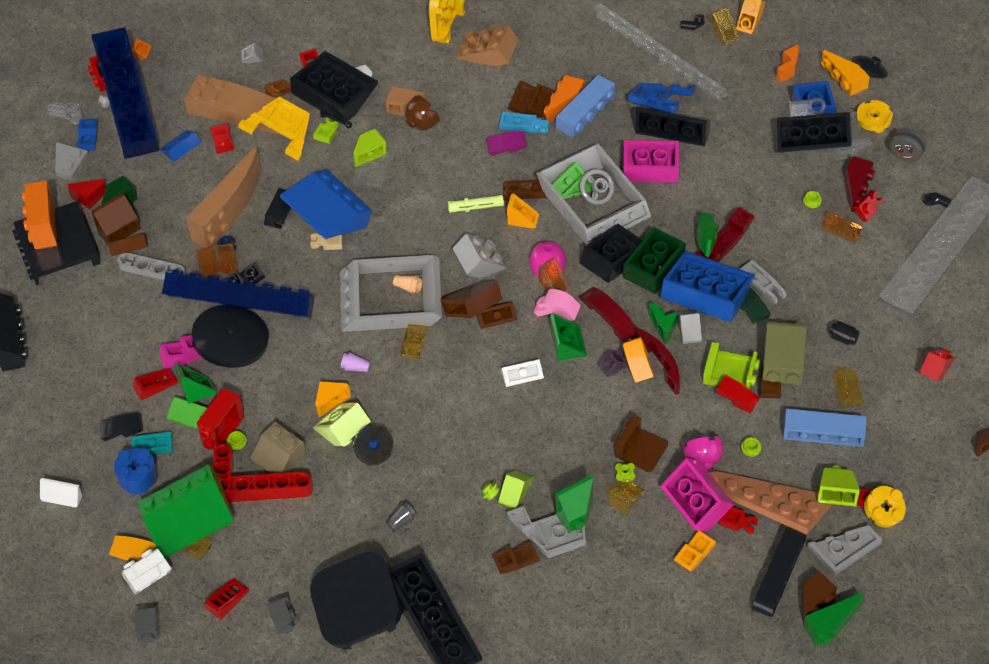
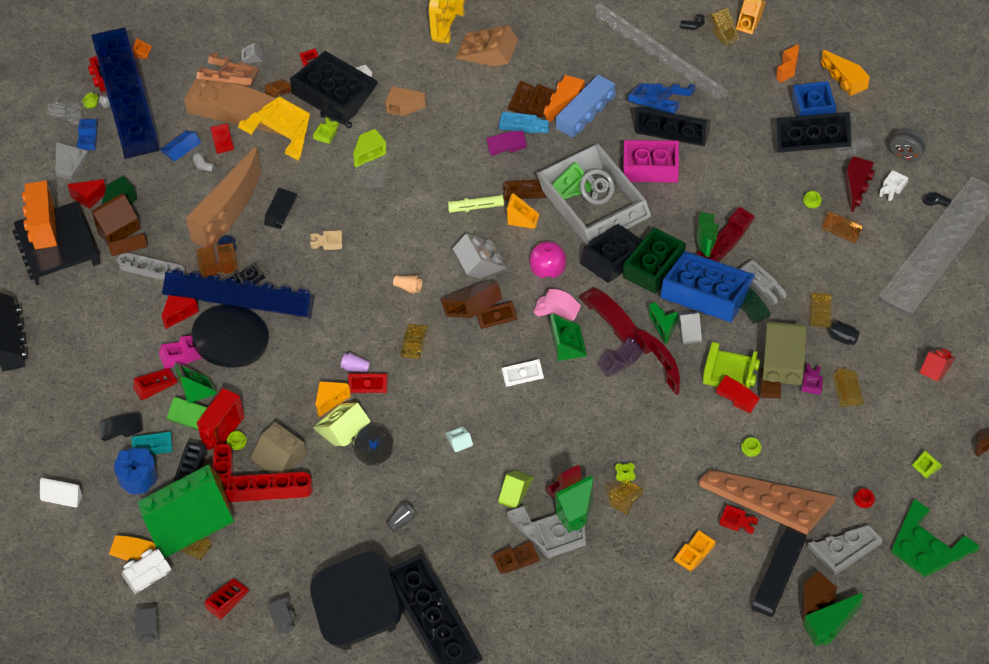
(90, 100): none -> lime plate
(177, 310): none -> red slope
(194, 451): none -> black slope
(201, 164): none -> light grey arm
(230, 72): none -> nougat wing
(327, 205): blue slope -> none
(349, 290): light grey window -> none
(368, 383): none -> red slope
(420, 115): reddish brown cylinder -> none
(459, 439): none -> light aqua slope
(490, 490): lime plate -> none
(552, 276): clear orange slope -> none
(565, 480): none -> dark red slope
(637, 359): light orange slope -> none
(639, 446): reddish brown bracket -> none
(697, 495): dark pink brick -> none
(705, 450): dark pink cylinder -> none
(804, 107): clear piece -> none
(812, 381): none -> magenta plate
(821, 310): none -> clear yellow slope
(825, 427): medium blue brick -> none
(838, 487): lime torso -> none
(867, 206): red plate -> none
(872, 66): black dish -> none
(878, 123): yellow plate -> none
(892, 498): yellow plate -> none
(893, 183): none -> white plate
(922, 549): none -> green wing
(926, 464): none -> lime slope

